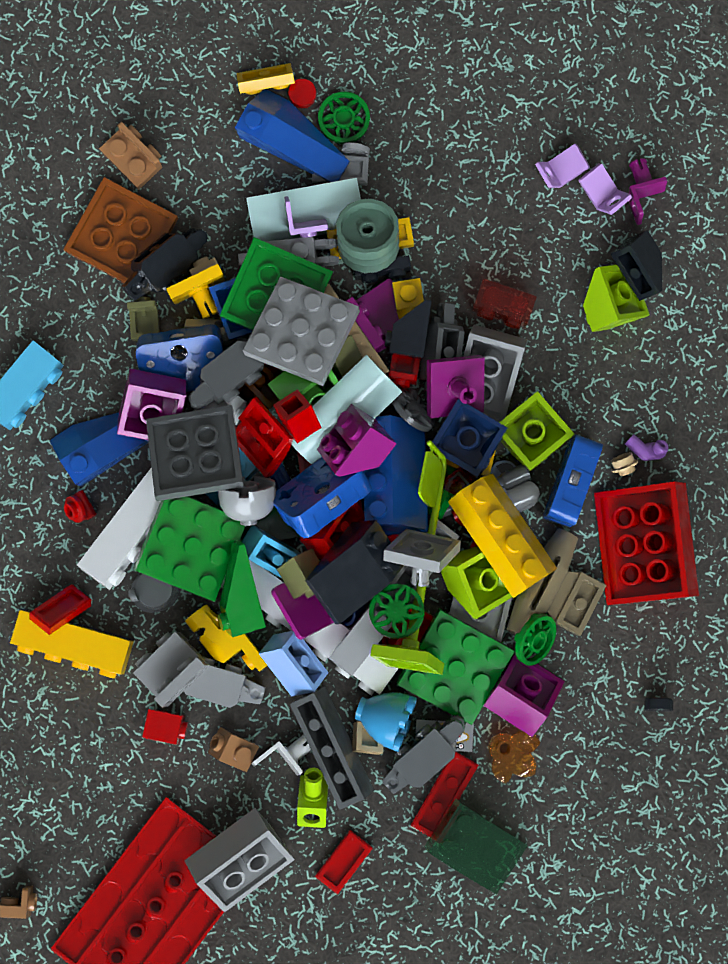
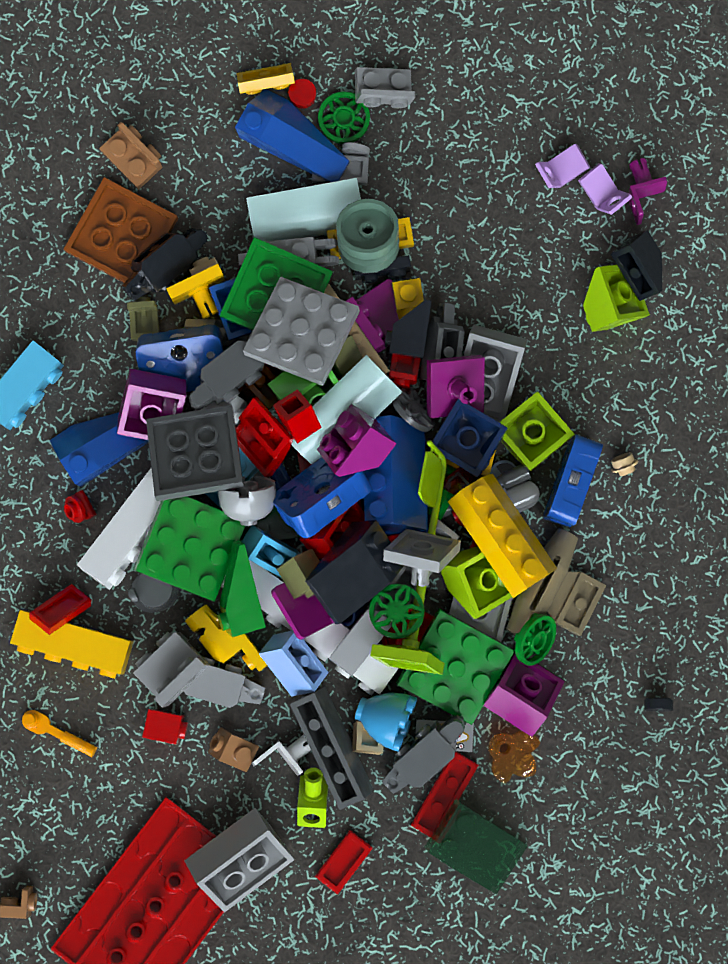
(41, 724): none -> light orange piece
(305, 229): lavender bracket -> none
(383, 86): none -> light grey bracket
(504, 304): clear red brick -> none
(646, 543): red slope -> none
(647, 451): medium lavender arm -> none

